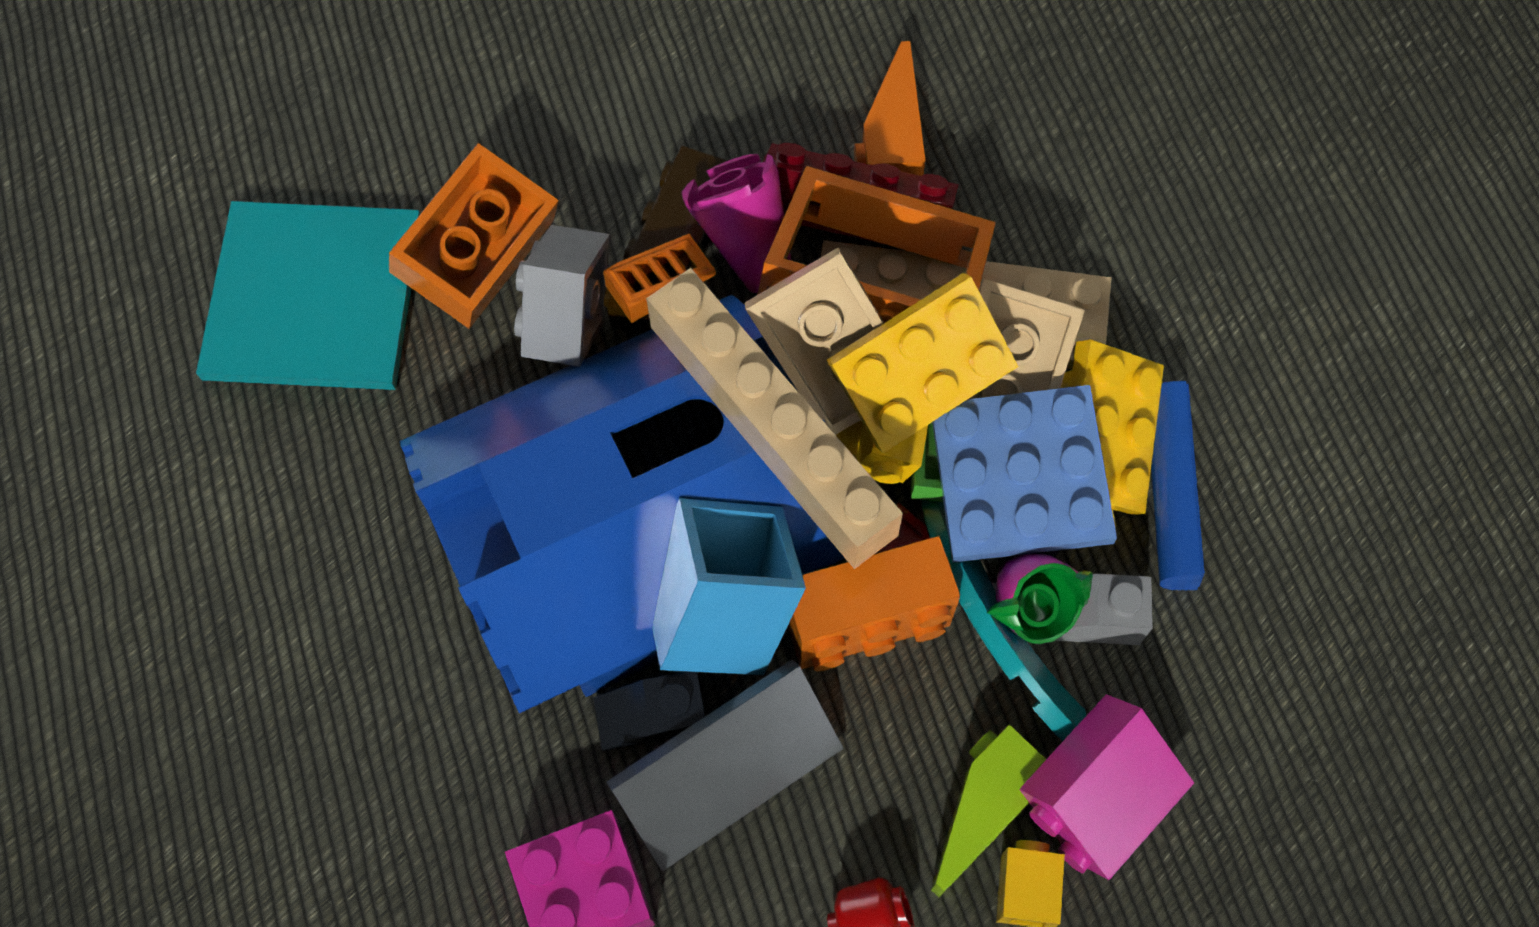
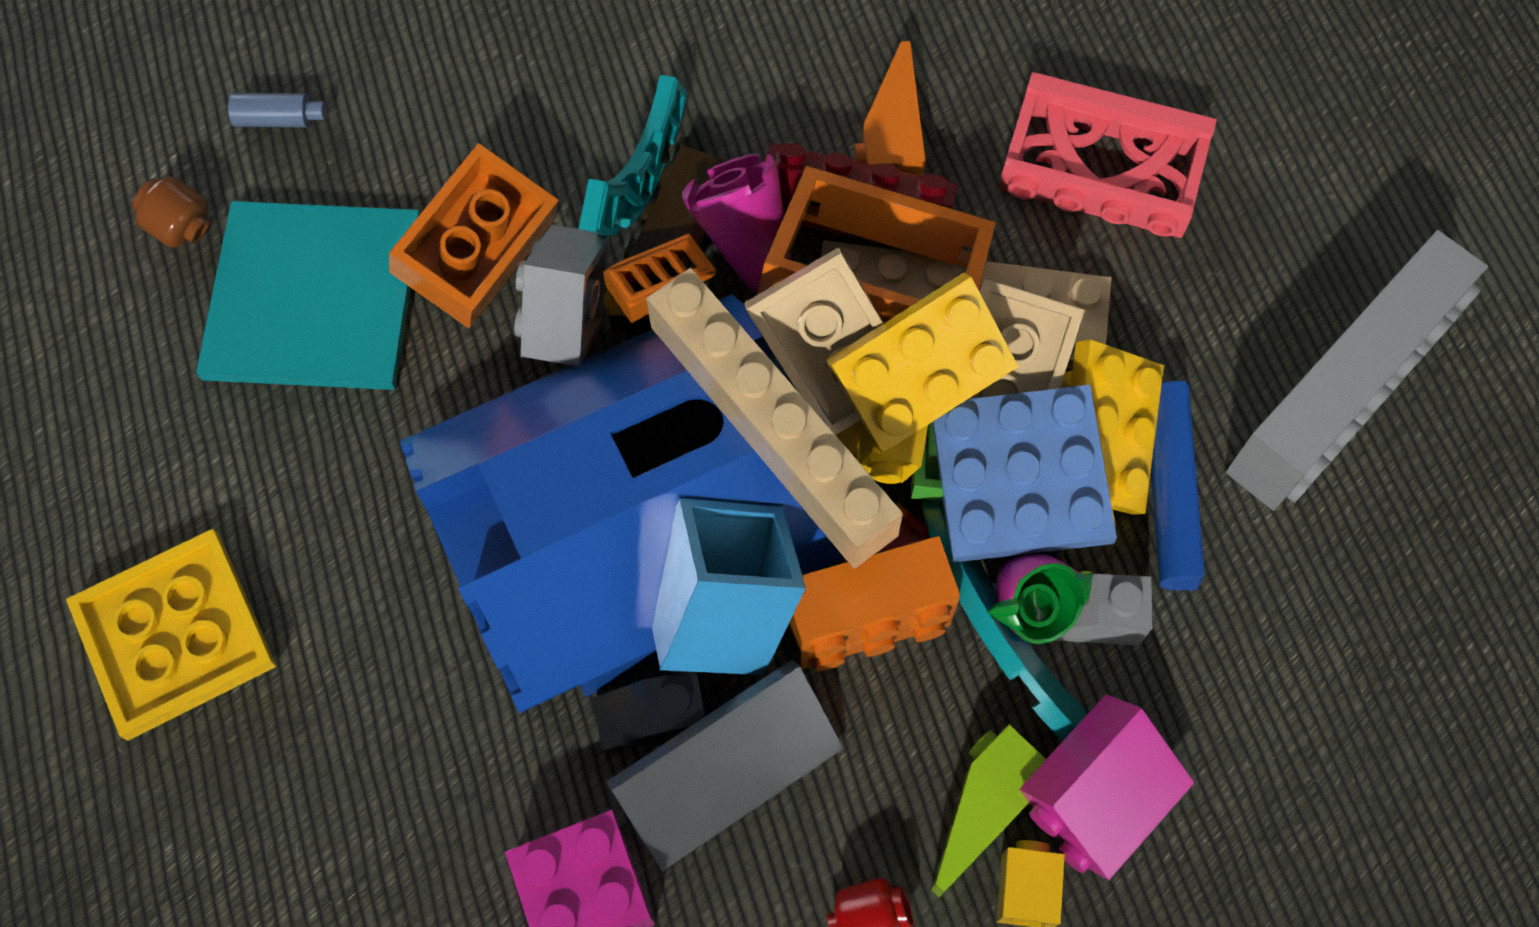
(170, 634): none -> yellow plate
(171, 212): none -> dark orange head
(274, 110): none -> sand blue cylinder
(624, 197): none -> teal tile
(1131, 120): none -> coral fence
(1358, 372): none -> light grey brick

